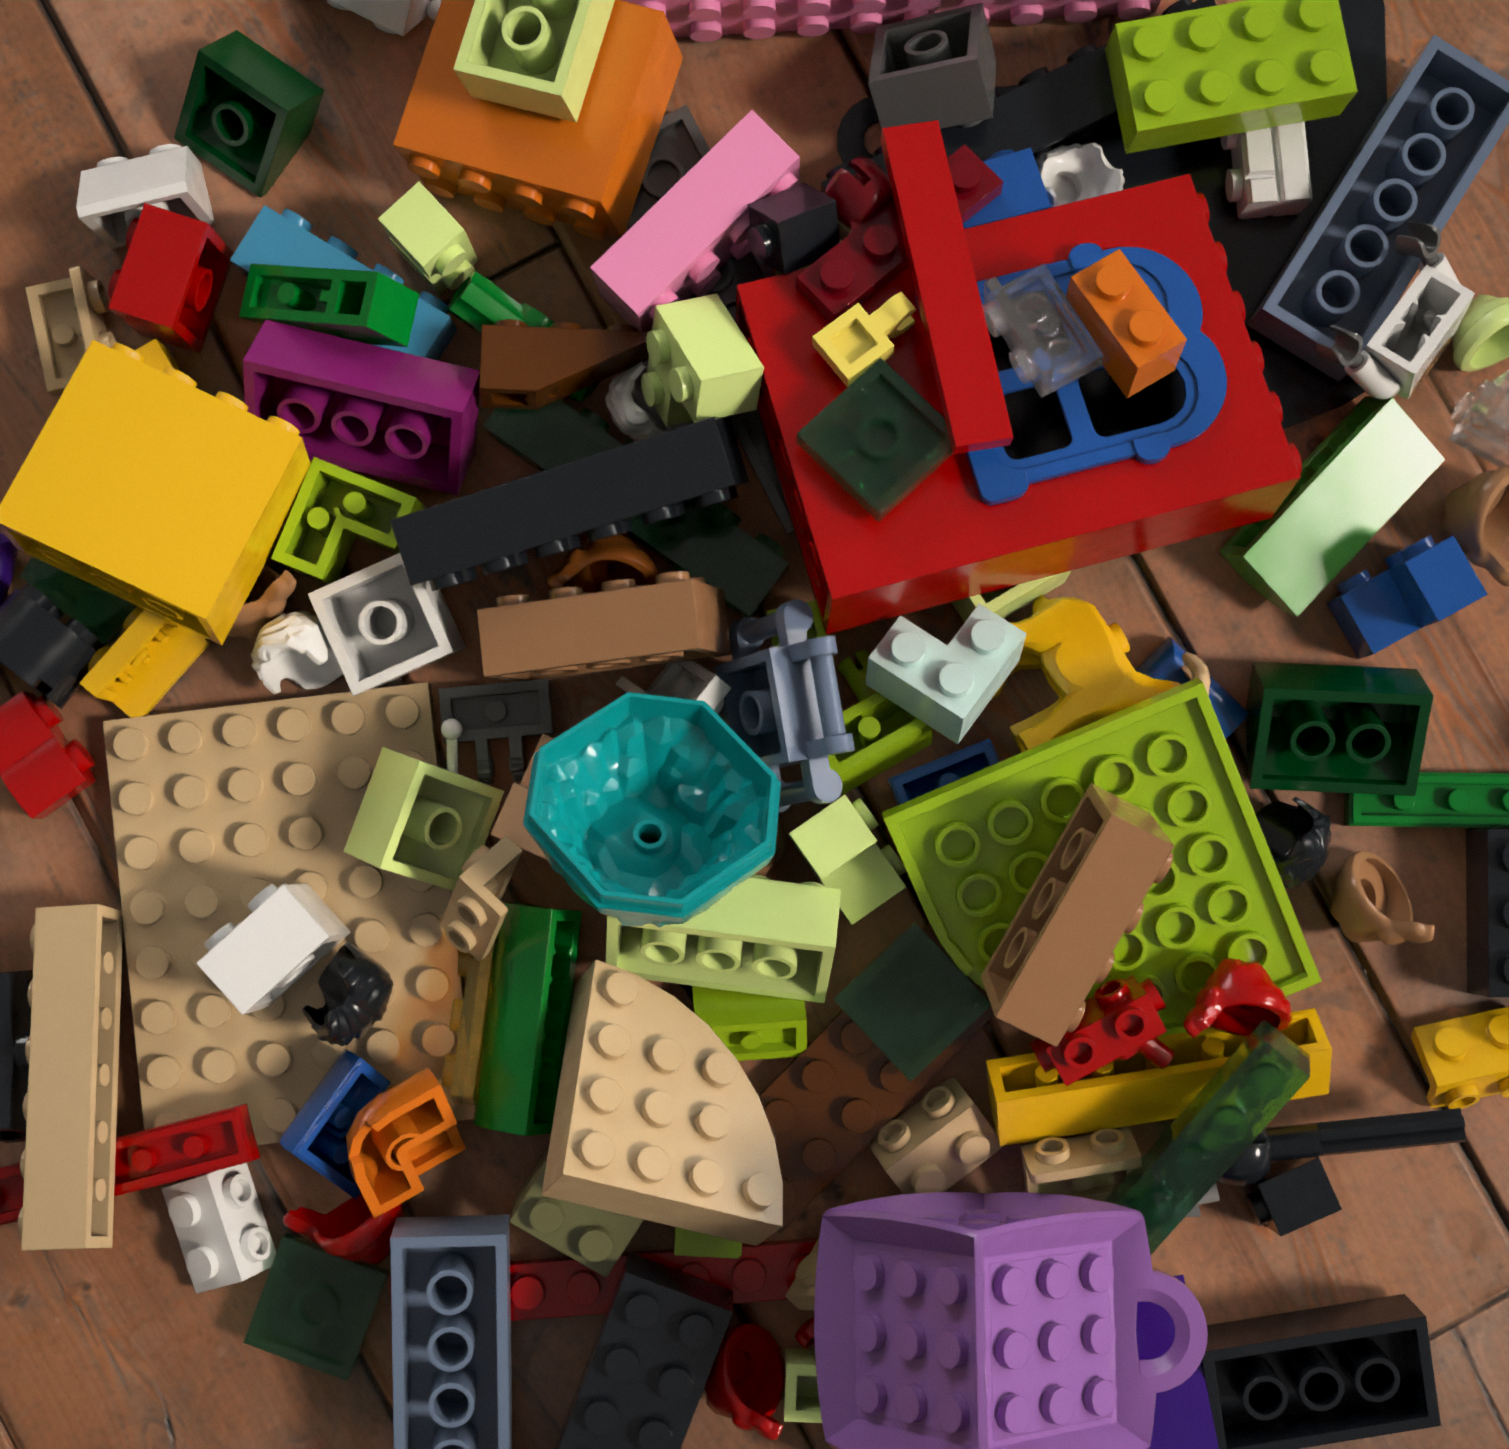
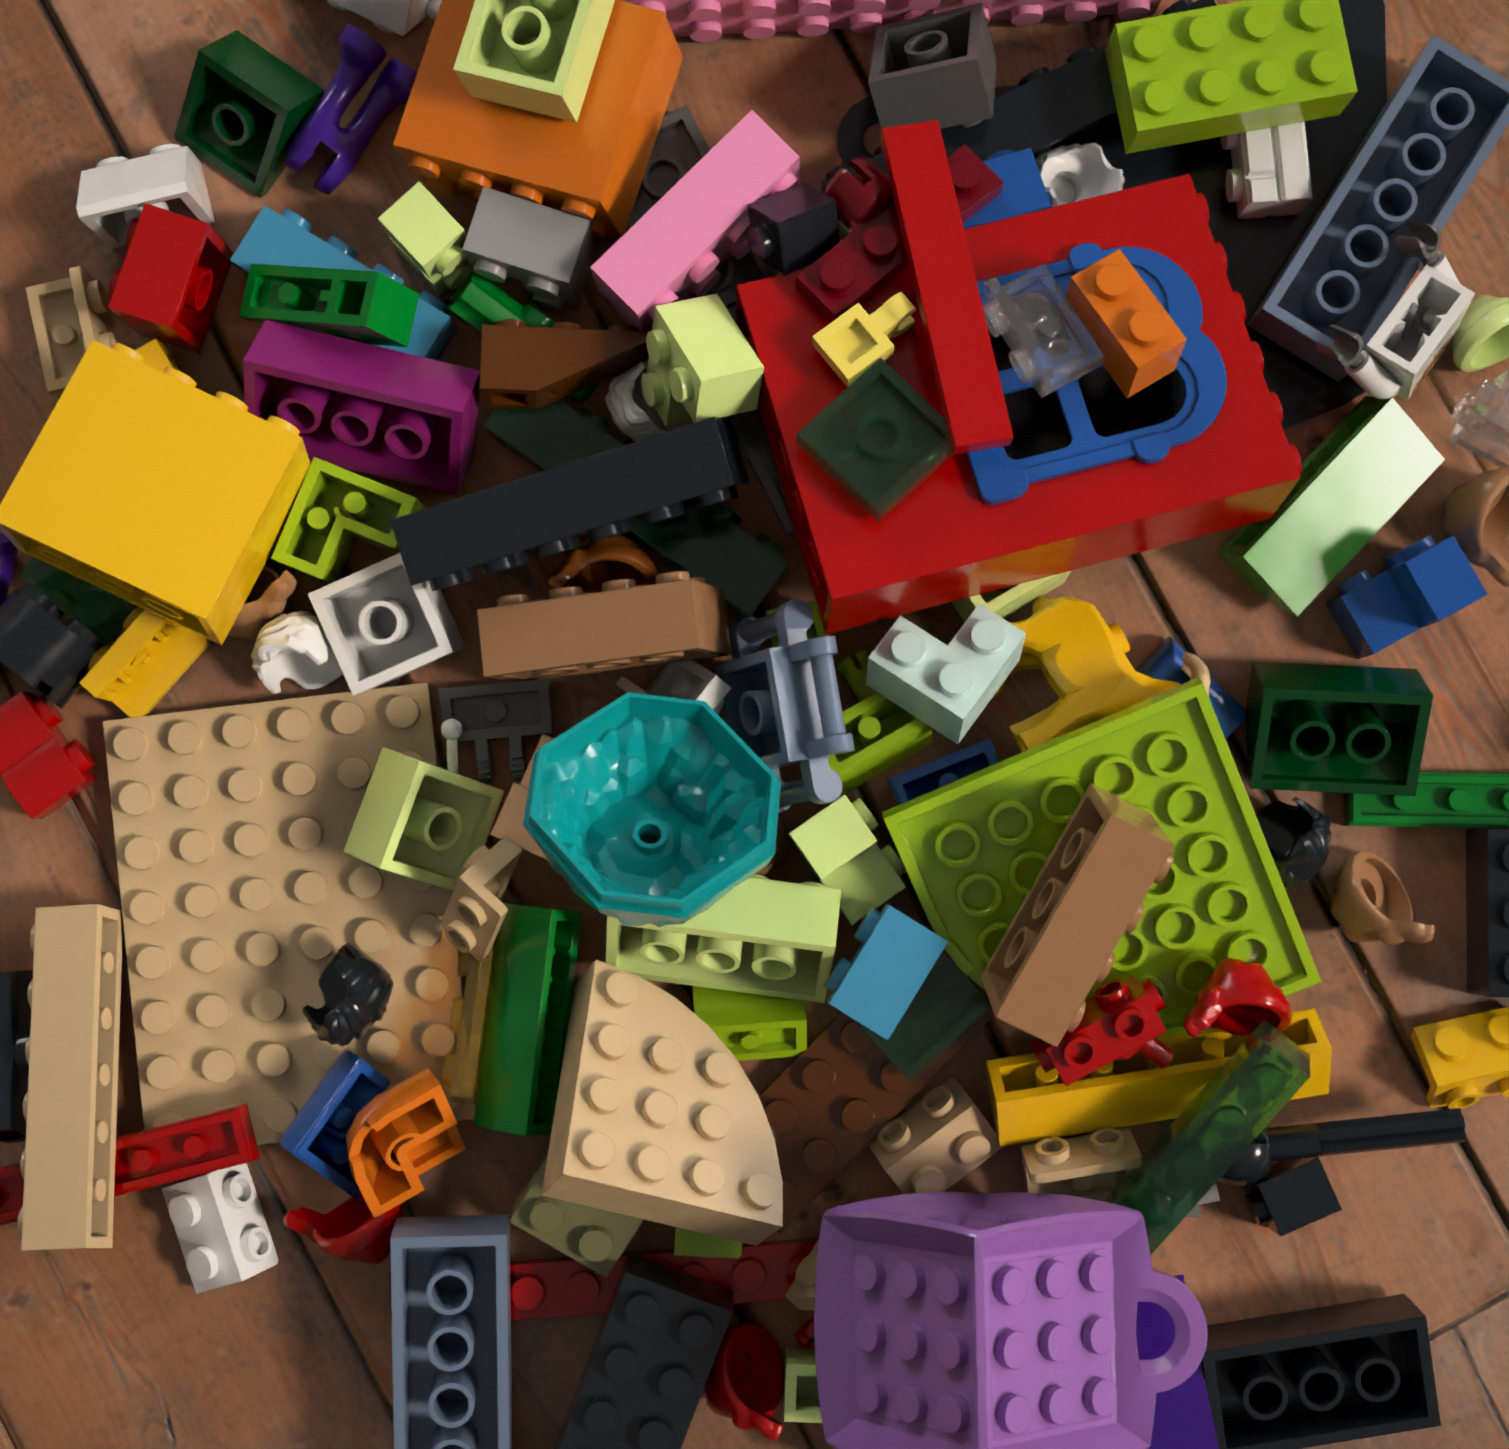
(272, 946): white brick -> none
(316, 1307): clear green plate -> none
(359, 59): none -> dark purple piece
(534, 245): none -> light grey brick
(885, 970): none -> dark azure brick

